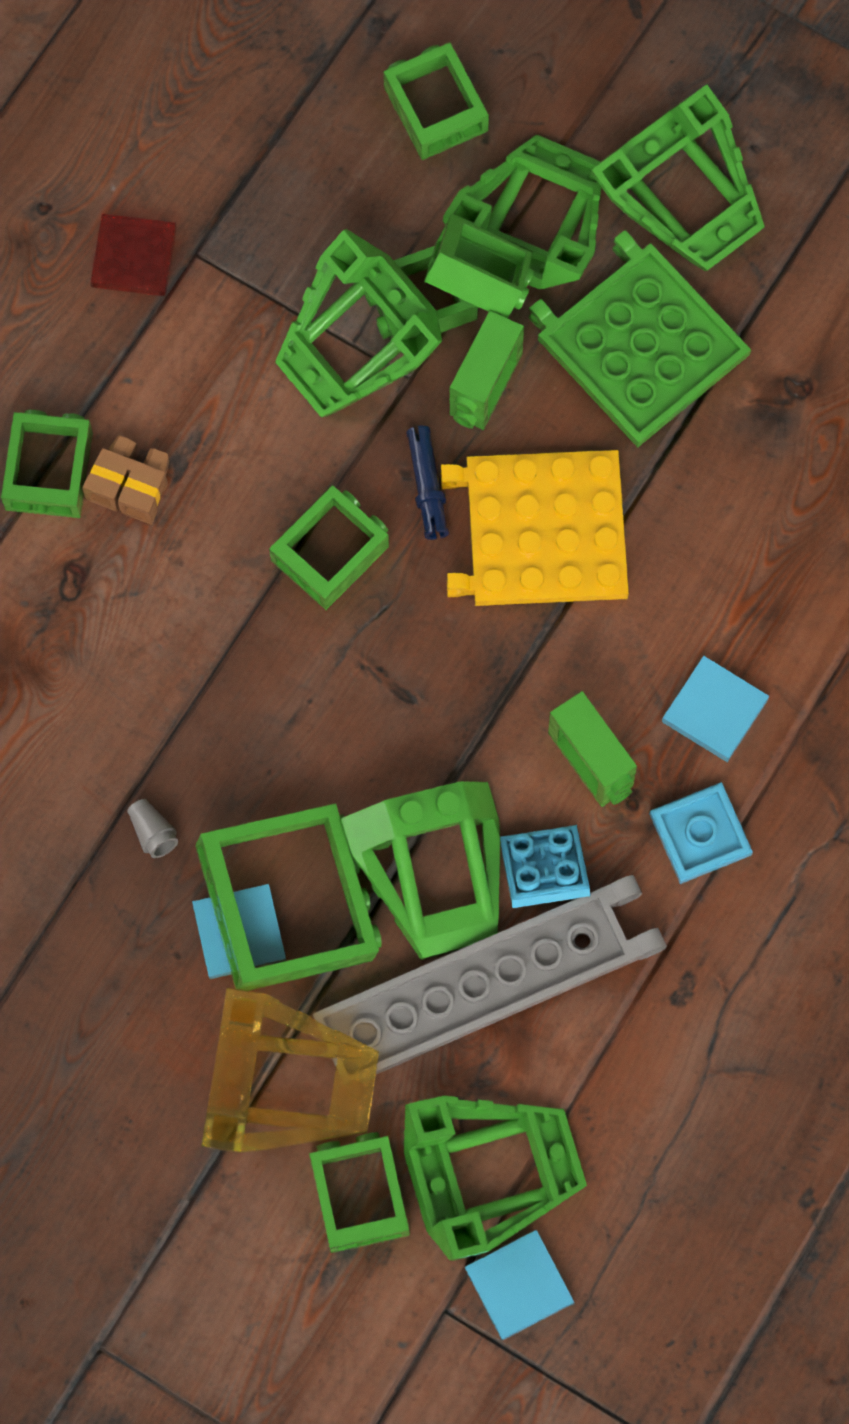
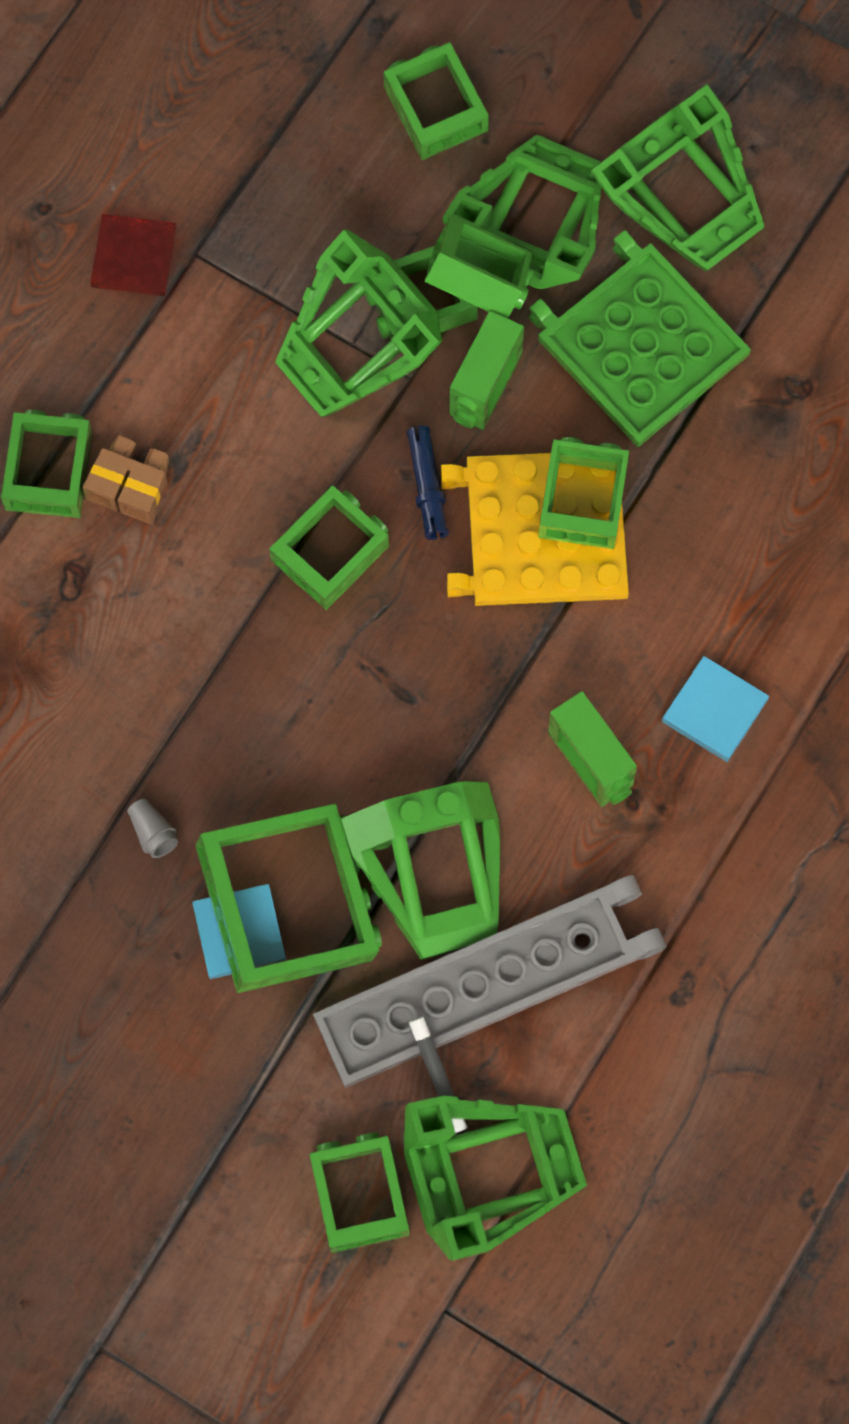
(235, 1069): clear yellow windscreen -> none
(434, 1064): none -> dark grey bar
(519, 1285): medium azure tile -> none
(544, 866): medium azure tile -> none
(576, 528): none -> bright green window
(700, 833): medium azure tile -> none

